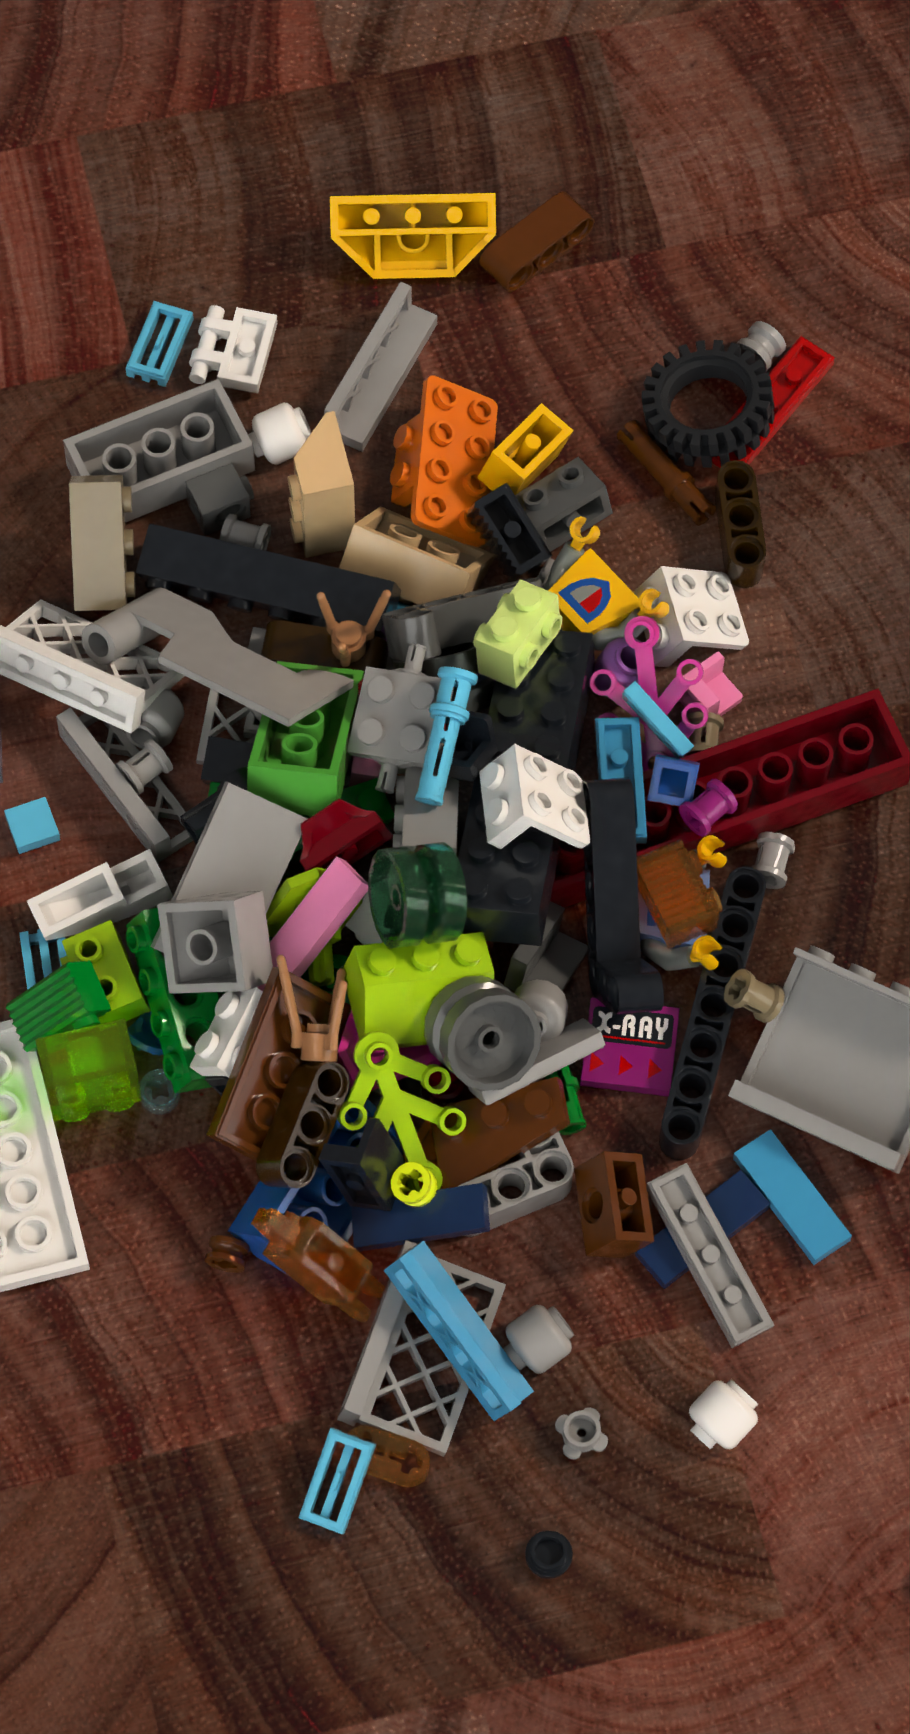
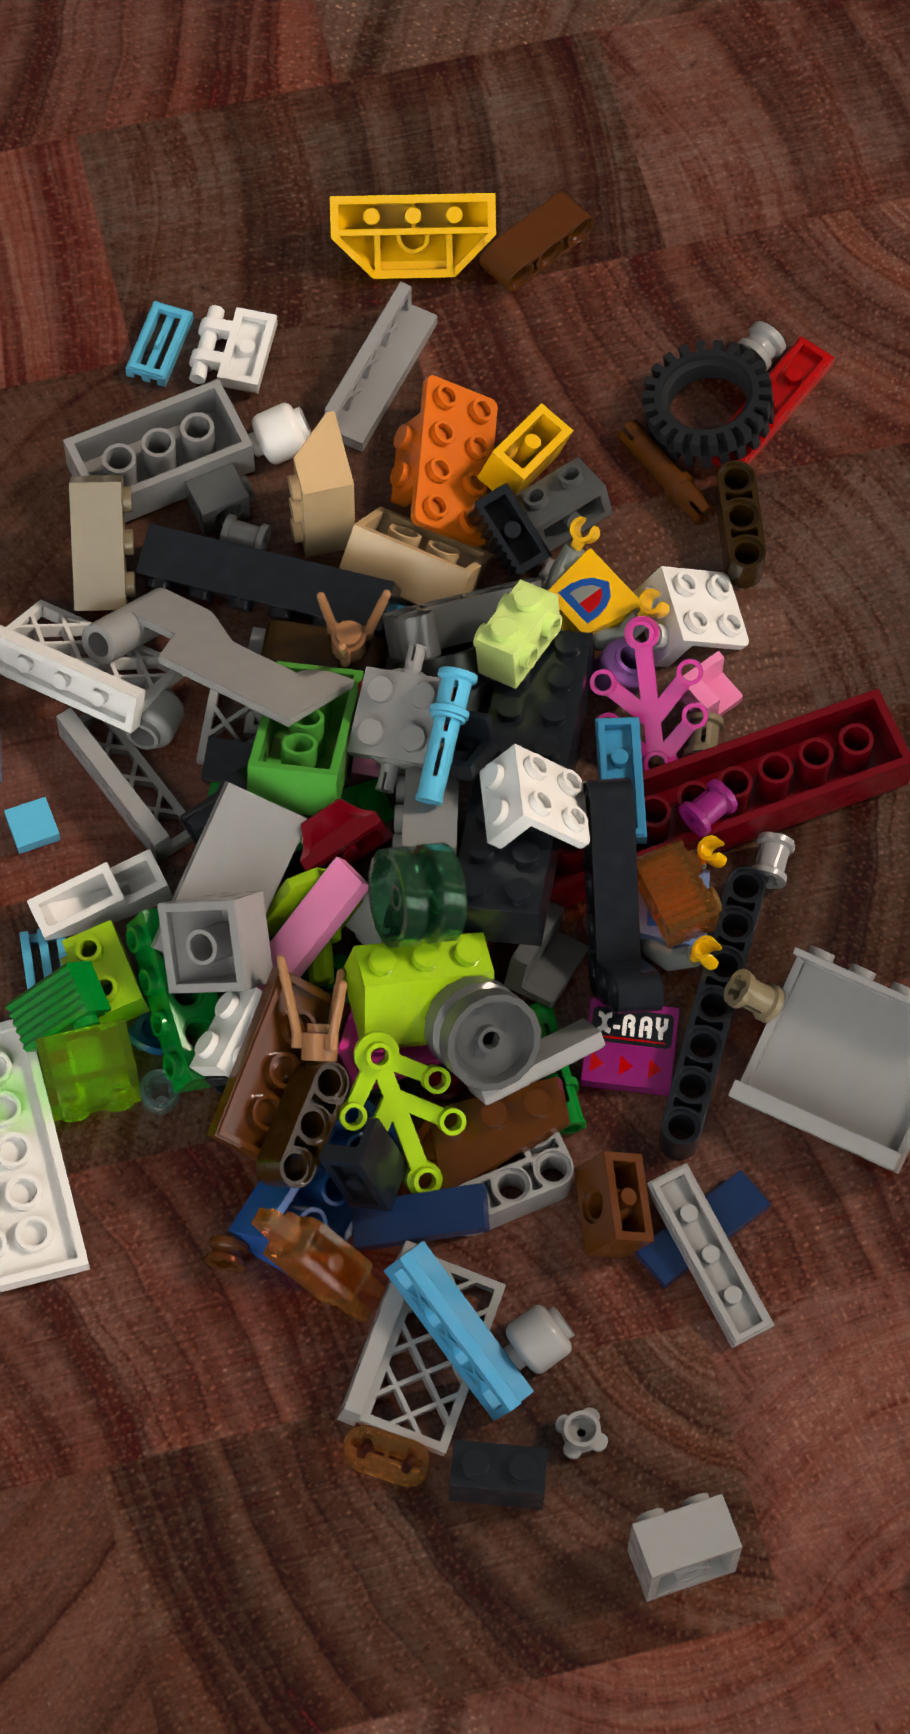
(145, 765): light grey bush -> none
(351, 1442): medium azure tile -> none
(414, 1198): neon yellow bush -> none
(498, 1474): none -> black brick
(548, 1004): light grey head -> none
(548, 1554): black plate -> none
(657, 720): medium azure tile -> none
(673, 780): blue slope -> none
(683, 1545): none -> light grey brick
(723, 1415): white head -> none
(792, 1197): dark azure tile -> none

